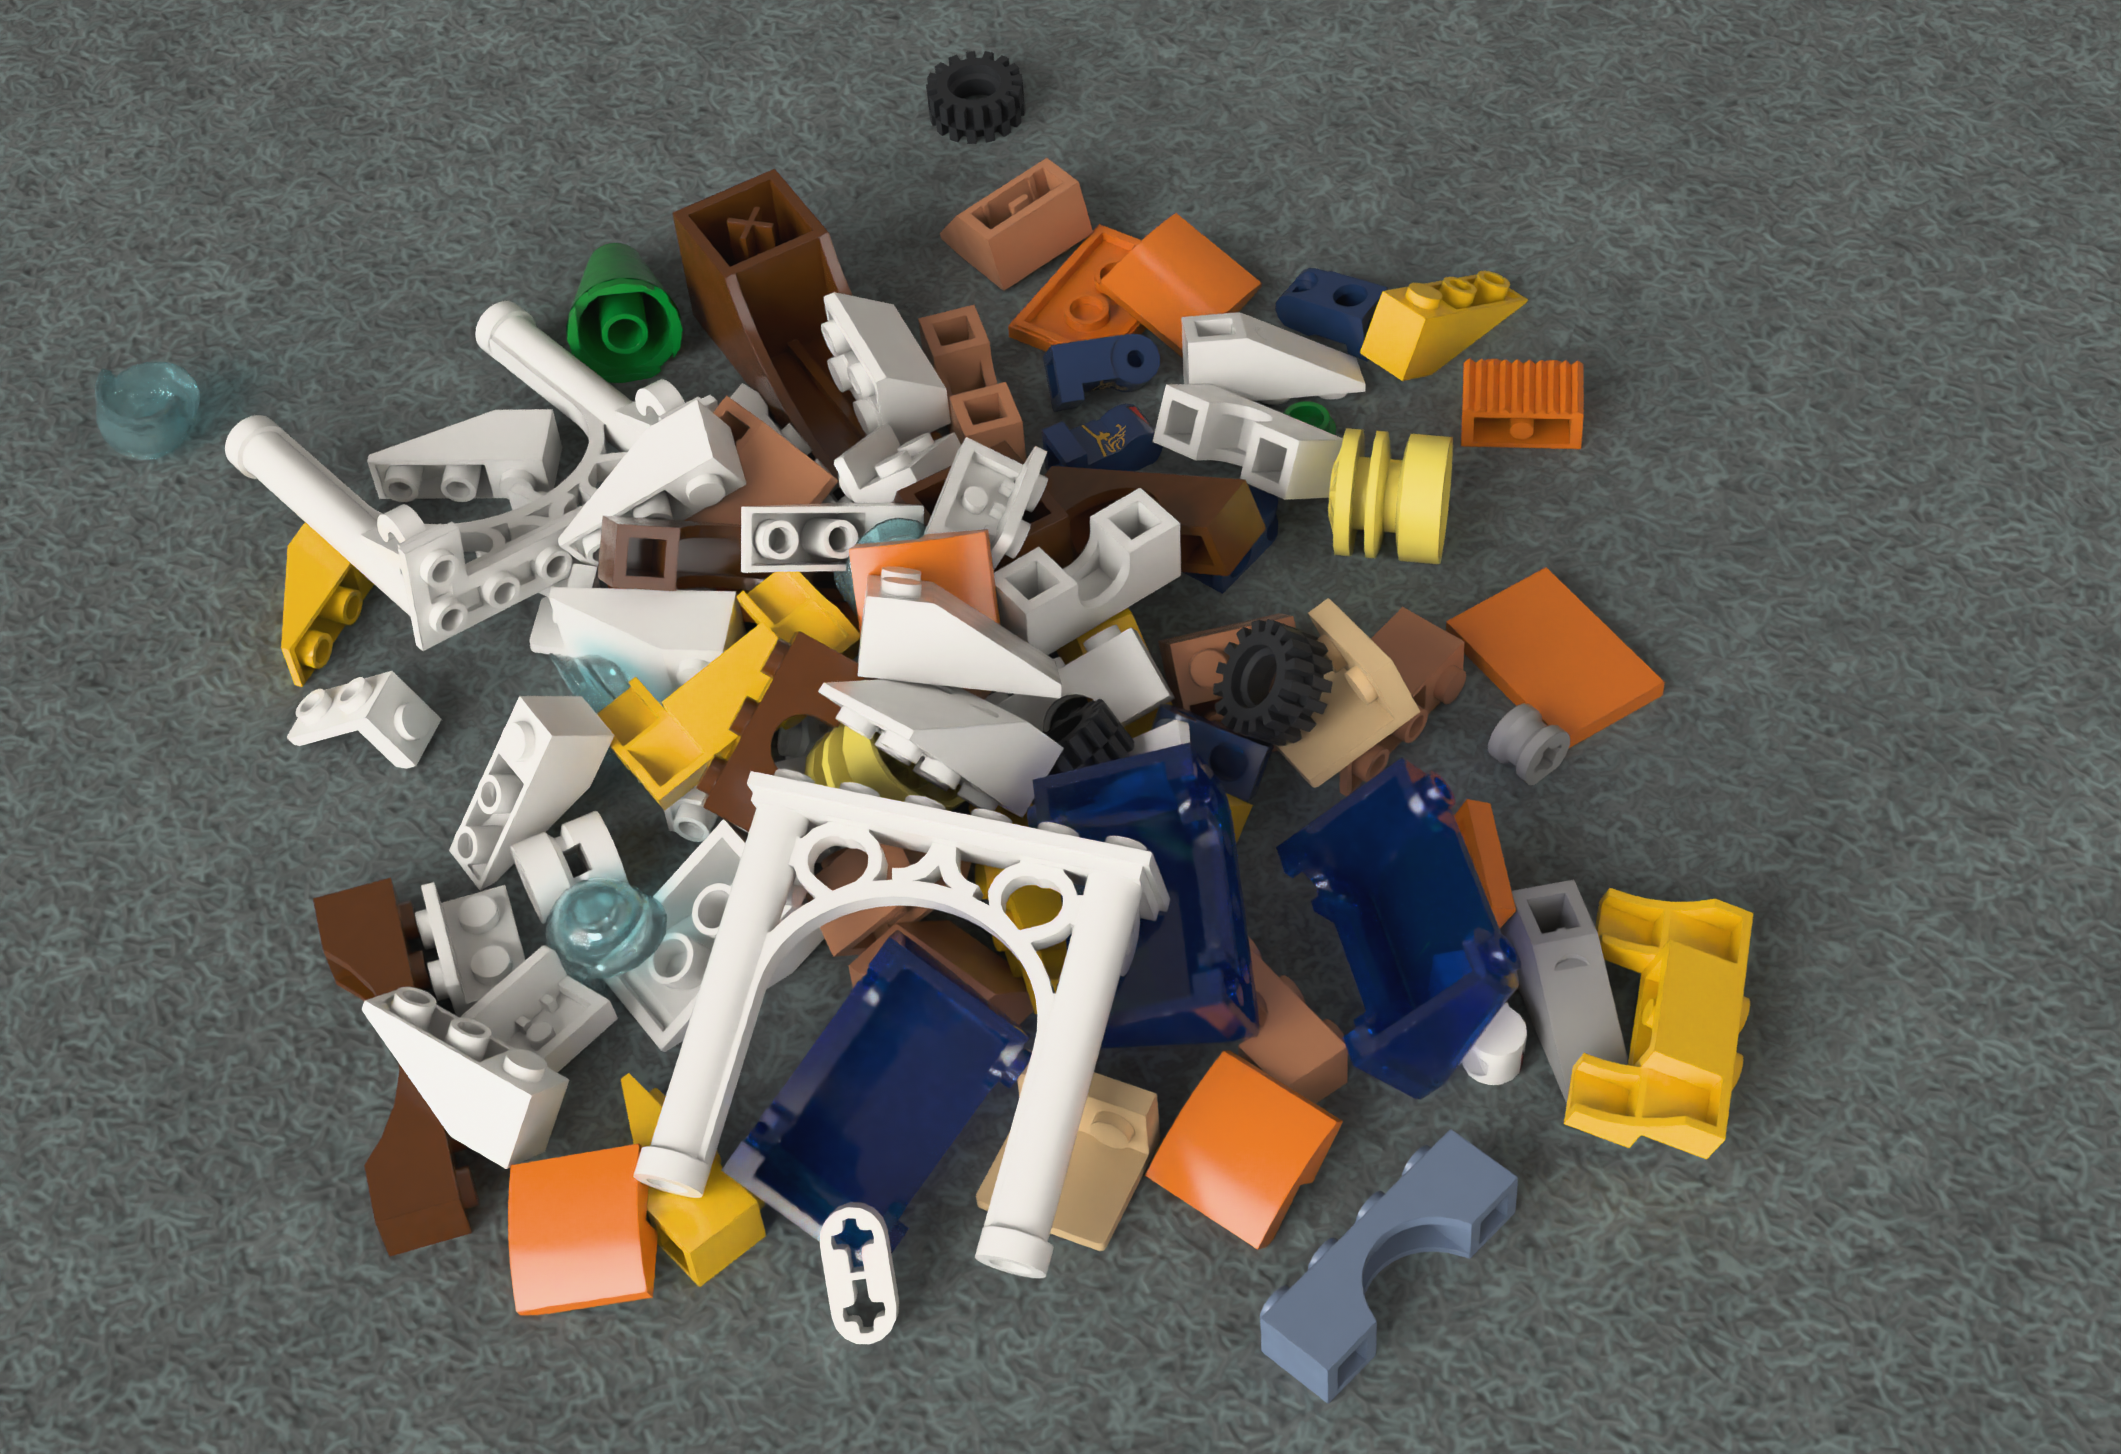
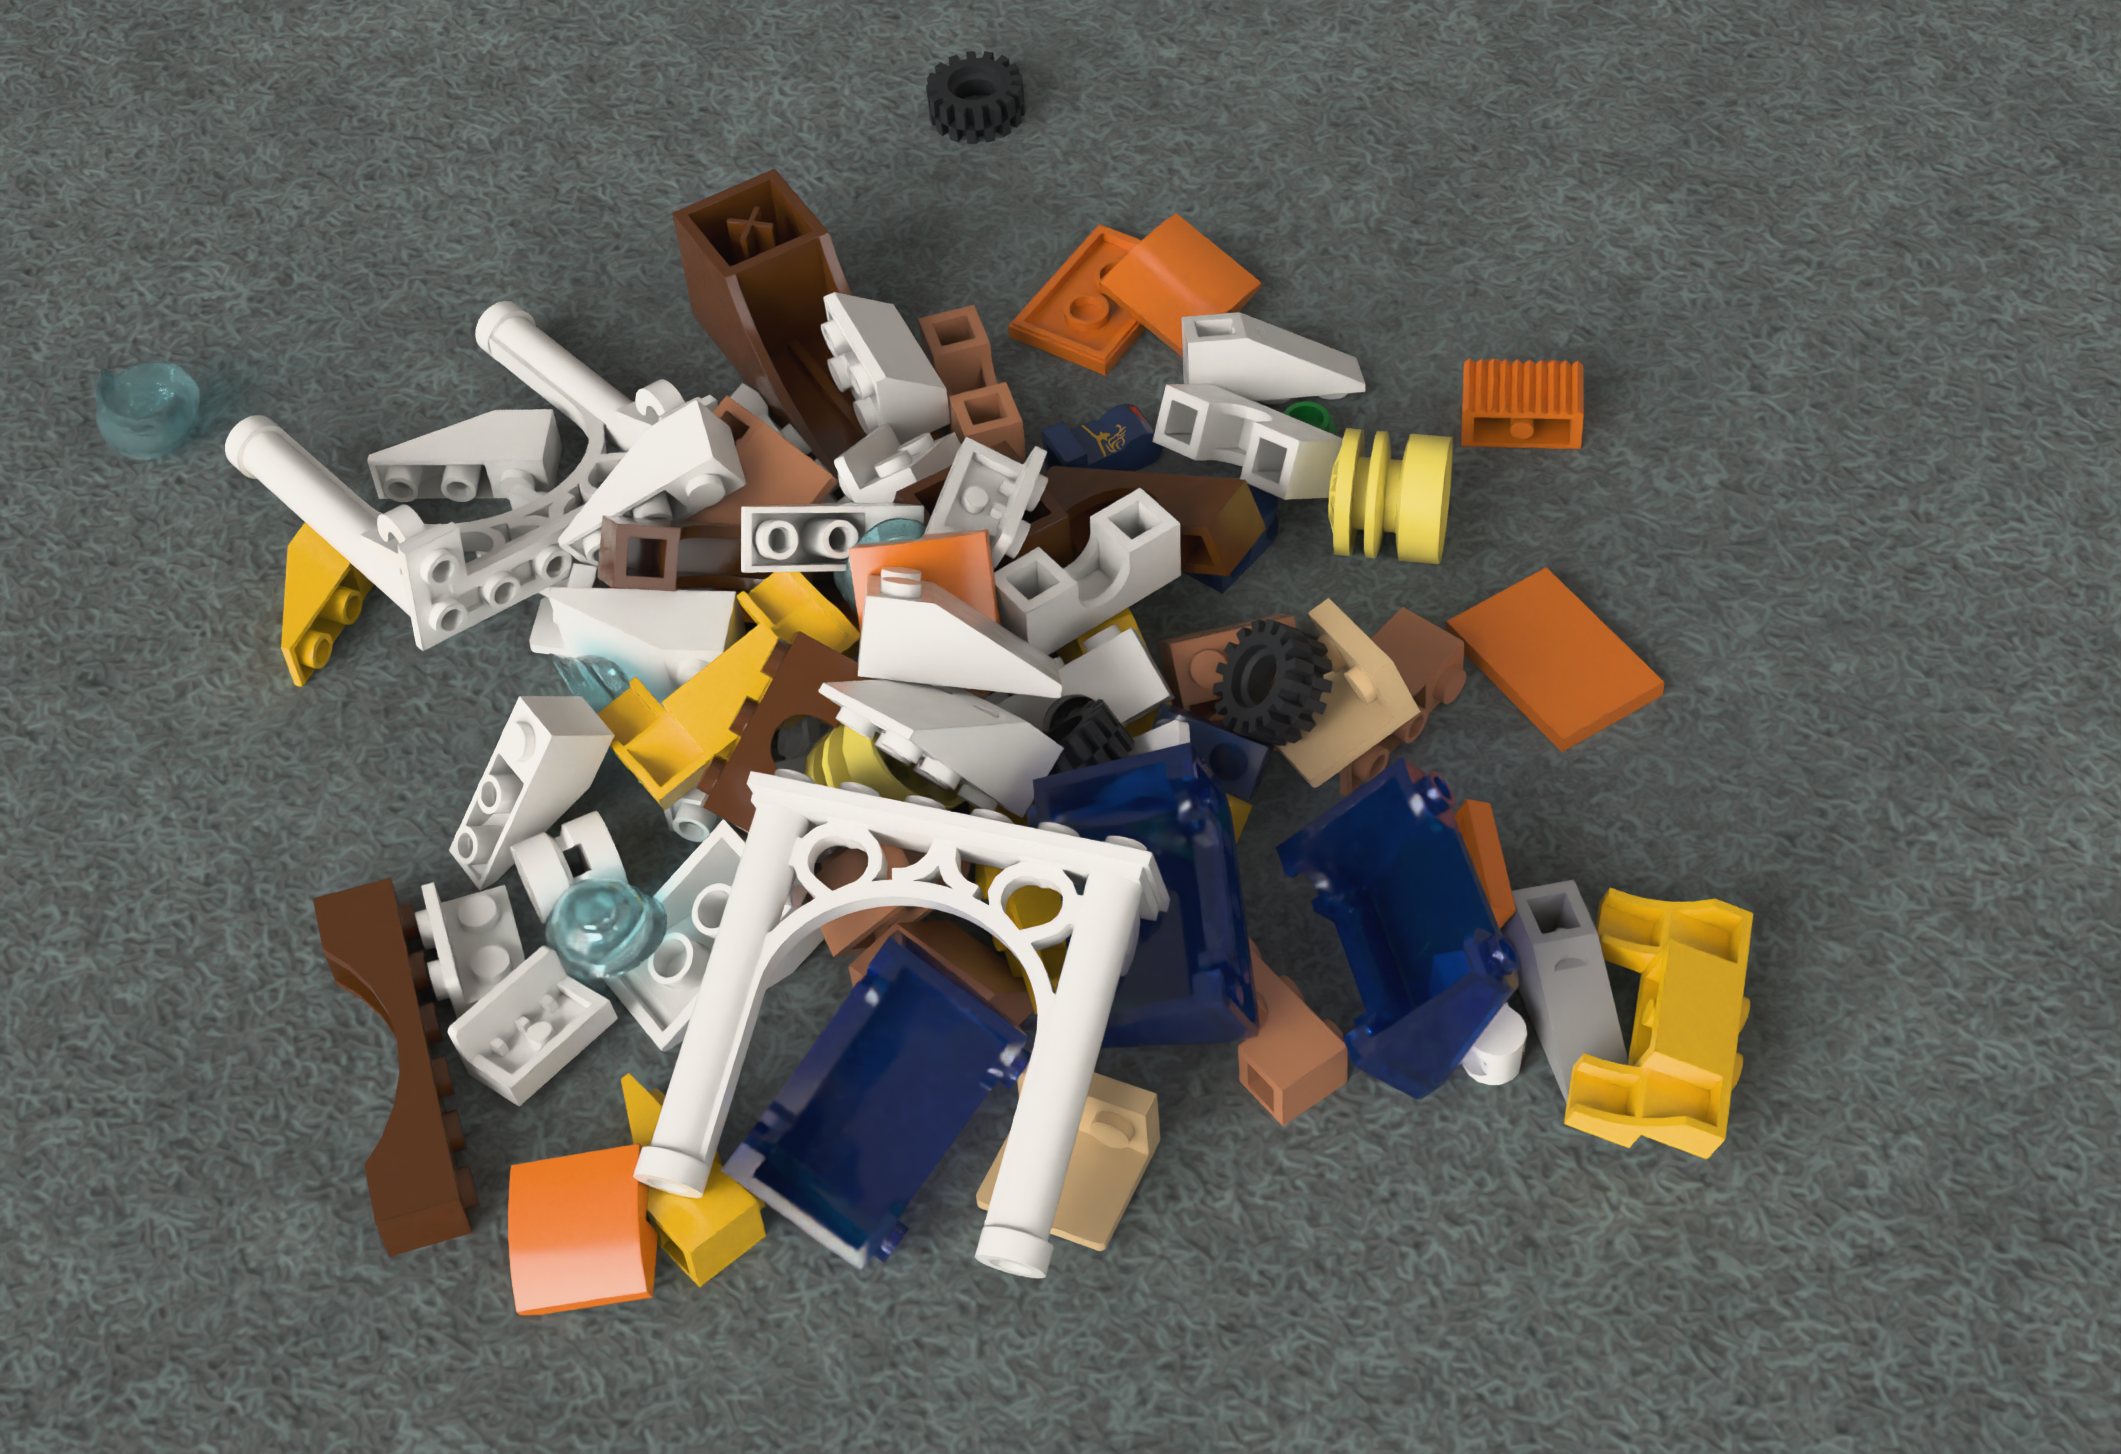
(375, 706): white bracket -> none
(476, 1085): white slope -> none
(622, 317): green cone -> none
(842, 1276): white beam -> none
(1021, 225): nougat slope -> none
(1096, 364): dark blue leg -> none
(1243, 1148): orange slope -> none
(1330, 307): dark blue leg -> none
(1433, 322): yellow slope -> none
(1443, 1202): sand blue arch -> none
(1528, 743): light grey wheel -> none

